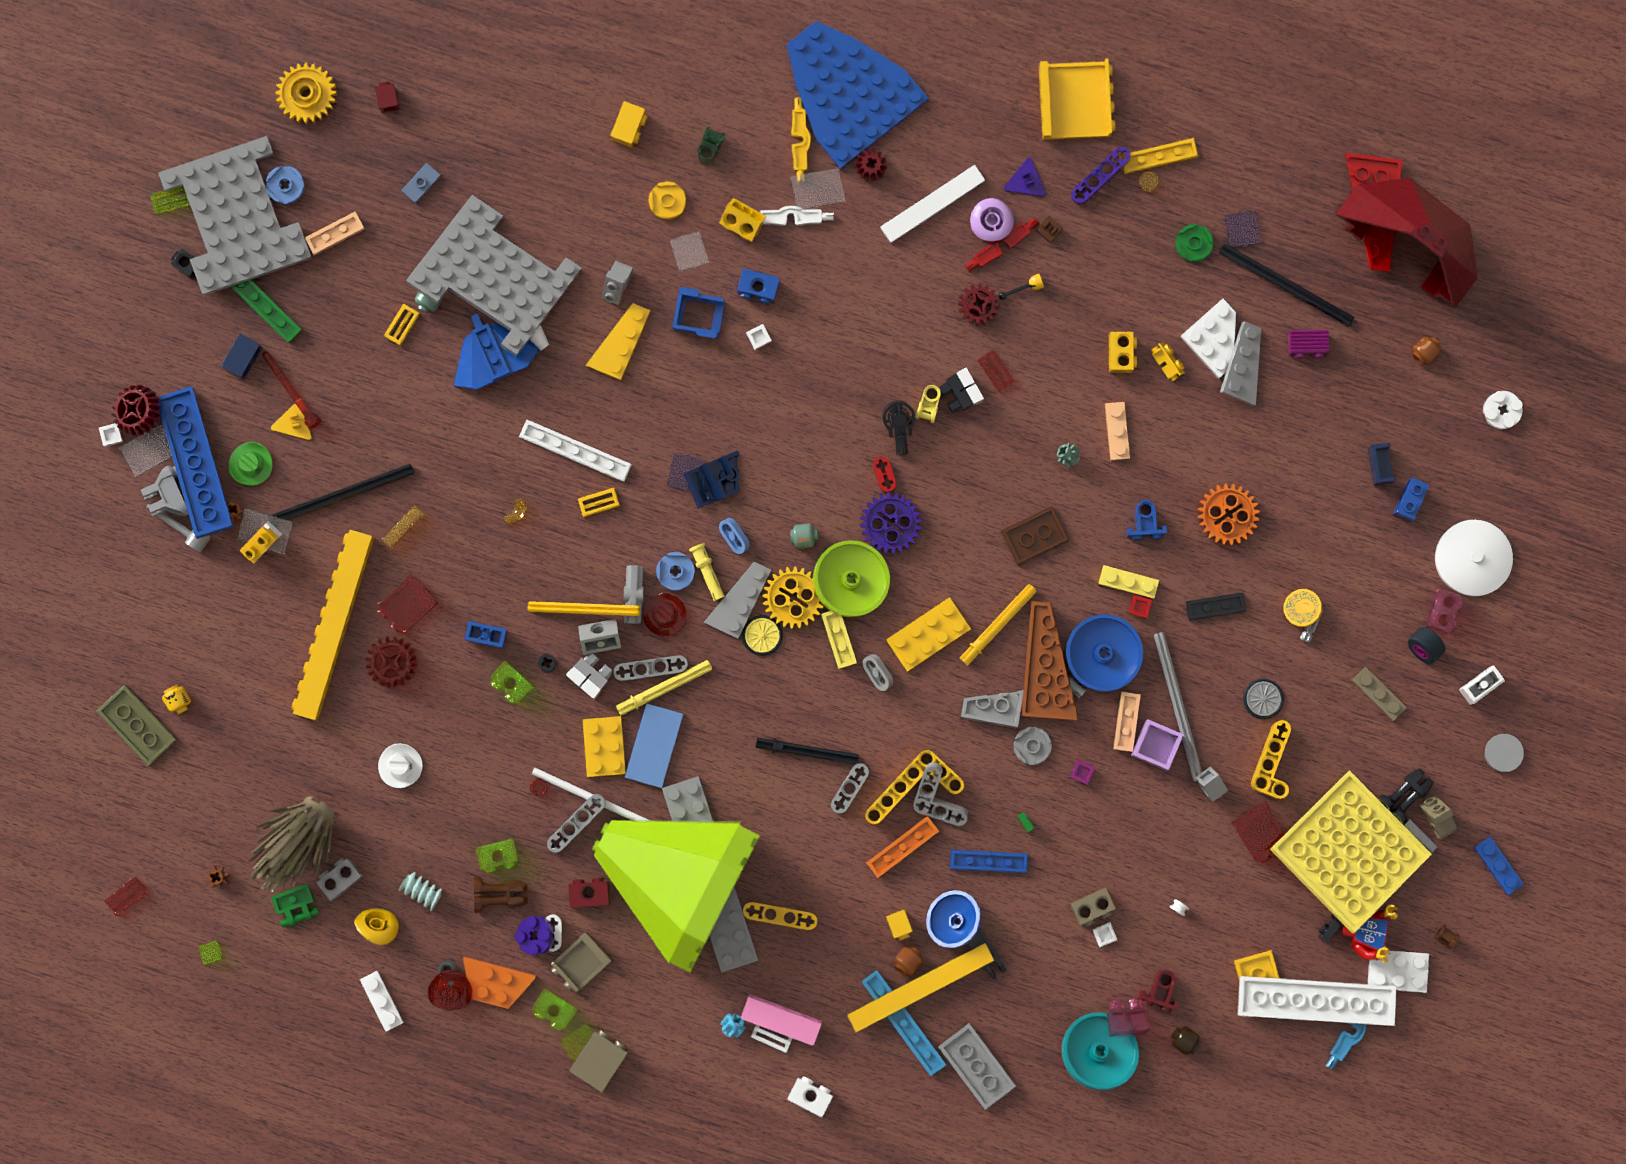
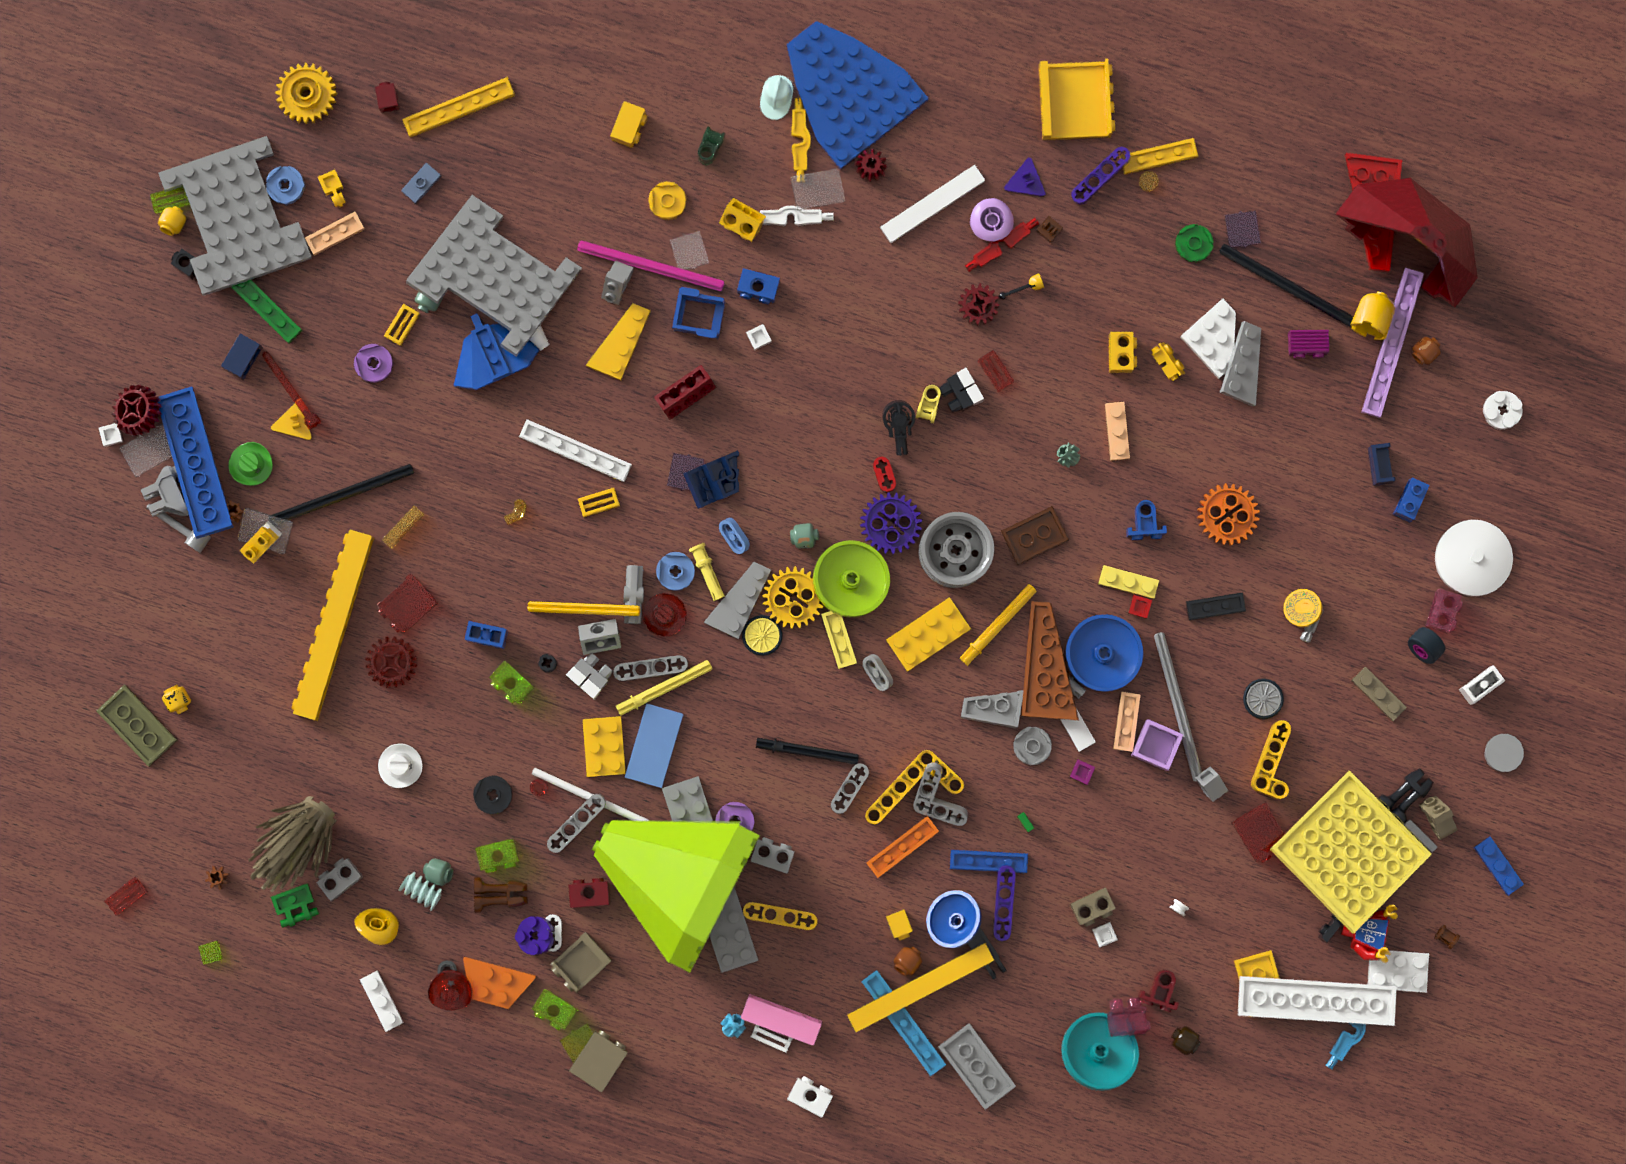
(171, 221): none -> yellow head
(331, 184): none -> yellow plate
(382, 369): none -> medium lavender plate
(438, 872): none -> sand green head
(458, 107): none -> yellow tile
(487, 785): none -> black plate
(650, 265): none -> dark pink axle
(685, 392): none -> dark red brick
(737, 809): none -> medium lavender plate
(771, 860): none -> light grey brick
(776, 97): none -> light aqua piece
(975, 566): none -> light grey wheel
(1007, 903): none -> dark purple beam
(1078, 733): none -> white tile
(1374, 316): none -> yellow cylinder
(1392, 344): none -> lavender plate

